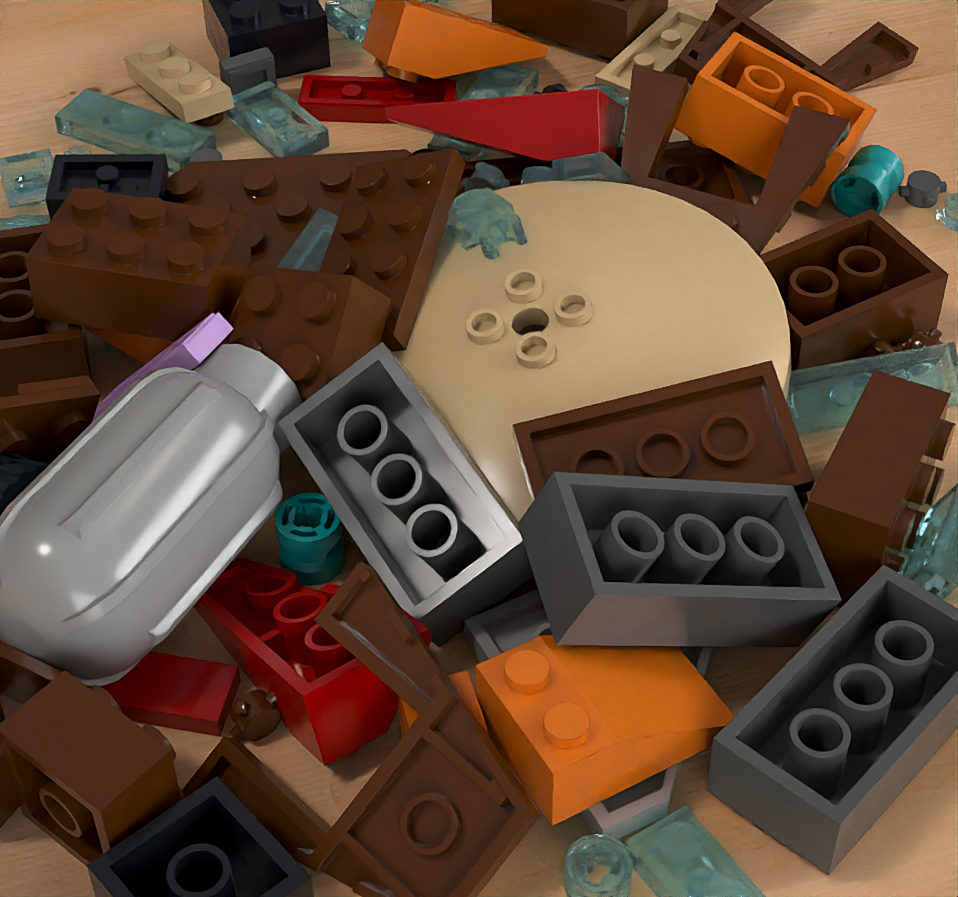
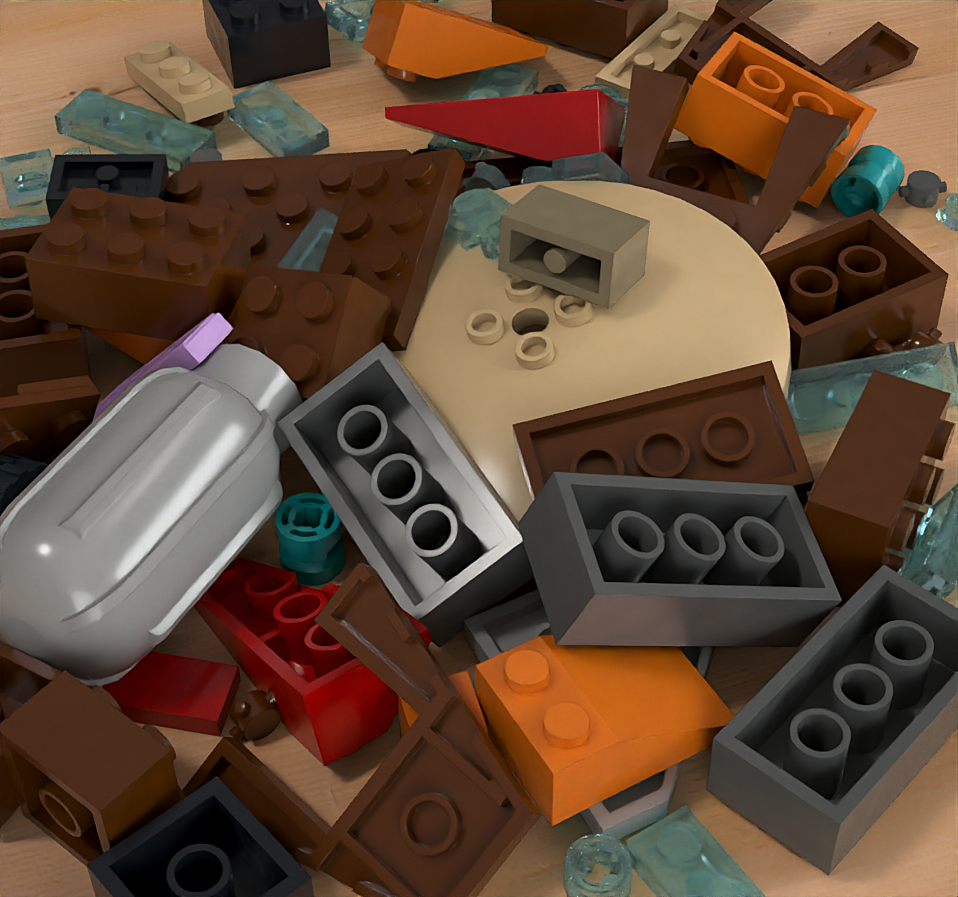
(248, 70): dark grey tile -> none
(365, 98): red tile -> none
(573, 245): none -> dark tan brick

